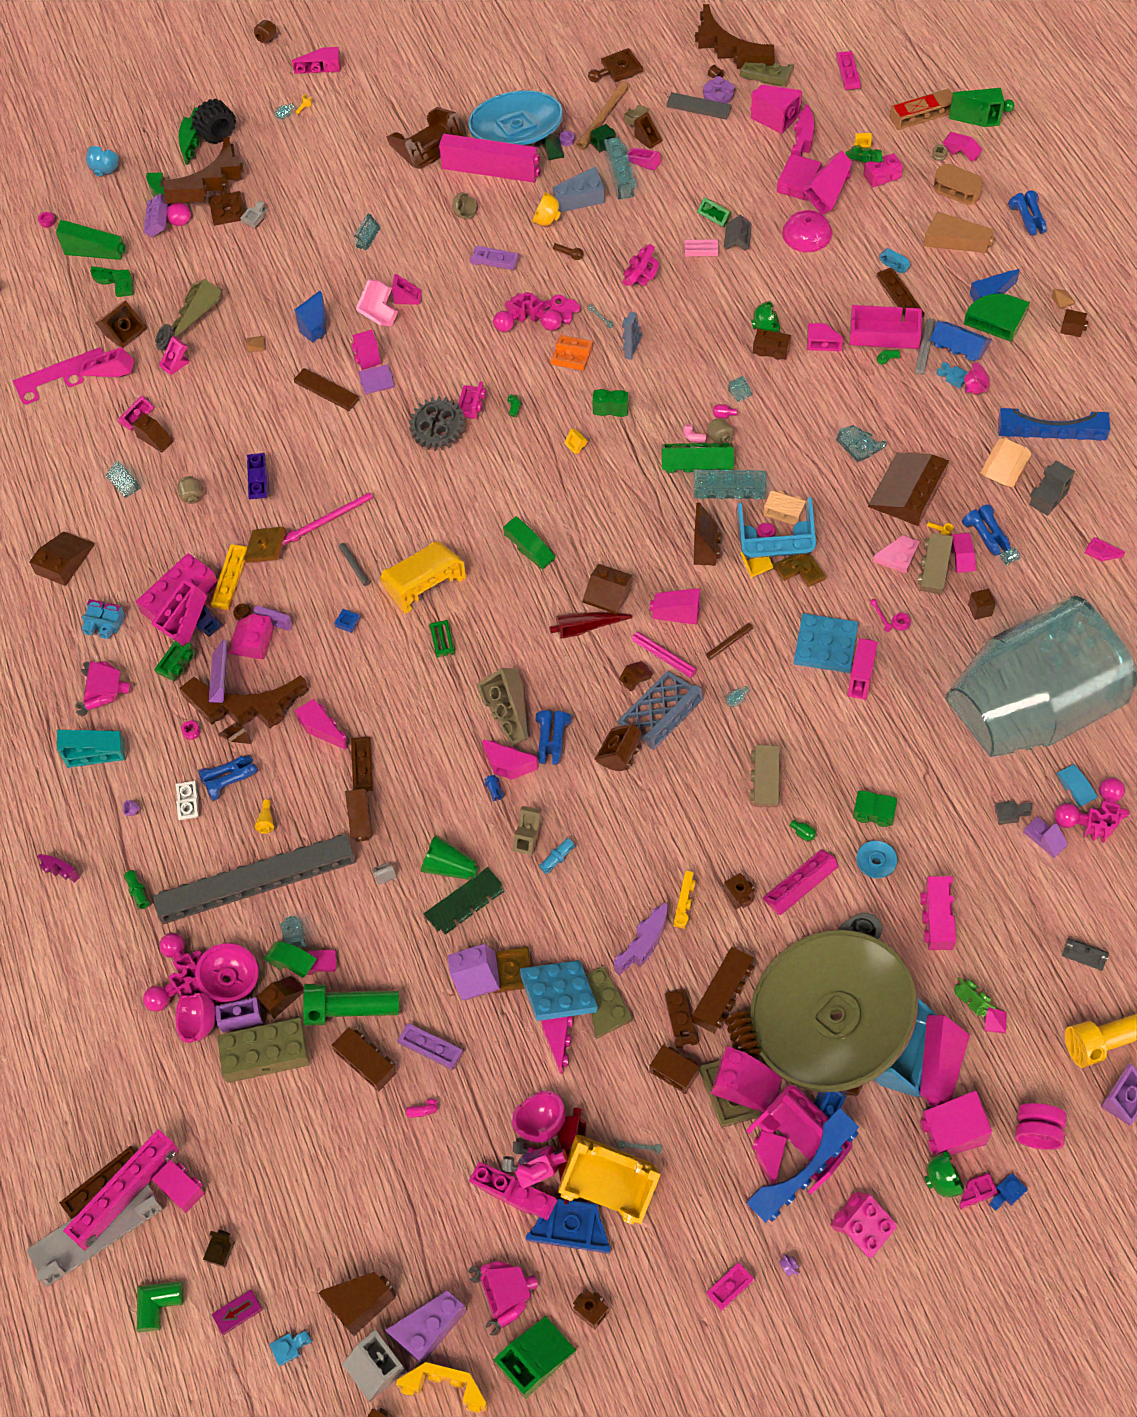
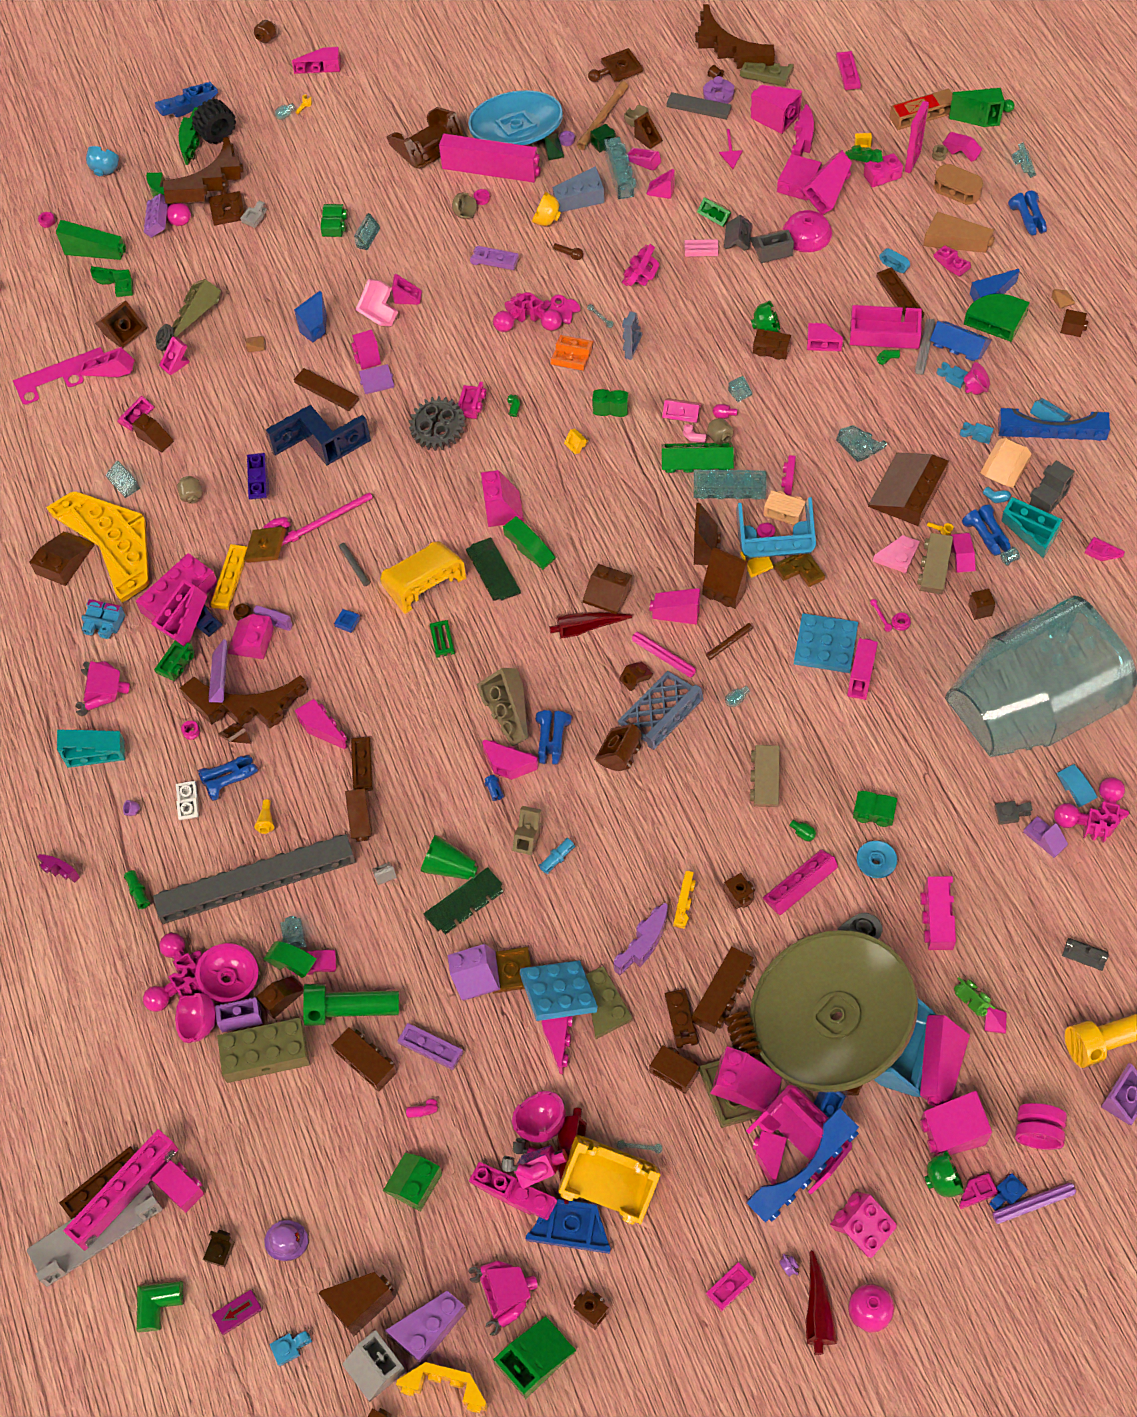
(117, 533): none -> yellow wing
(185, 103): none -> blue slope
(283, 521): none -> dark pink arm
(286, 1240): none -> medium lavender hat
(326, 443): none -> dark blue bracket
(333, 220): none -> green brick
(413, 1180): none -> green slope
(482, 196): none -> dark pink tile
(493, 570): none -> clear green windscreen
(500, 499): none -> dark pink slope
(662, 185): none -> dark pink slope
(681, 410): none -> panel
(725, 578): none -> reddish brown slope
(730, 156): none -> dark pink piece
(773, 245): none -> dark grey slope
(789, 470): none -> dark pink plate
(819, 1317): none -> dark red piece
(871, 1308): none -> dark pink cylinder
(916, 136): none -> dark pink plate
(949, 259): none -> dark pink slope
(979, 432): none -> dark azure plate
(998, 496): none -> dark azure arm
(1023, 156): none -> clear light blue hinge
(1031, 525): none -> teal wedge
(1033, 1203): none -> medium lavender axle
(1047, 411): none -> dark azure slope

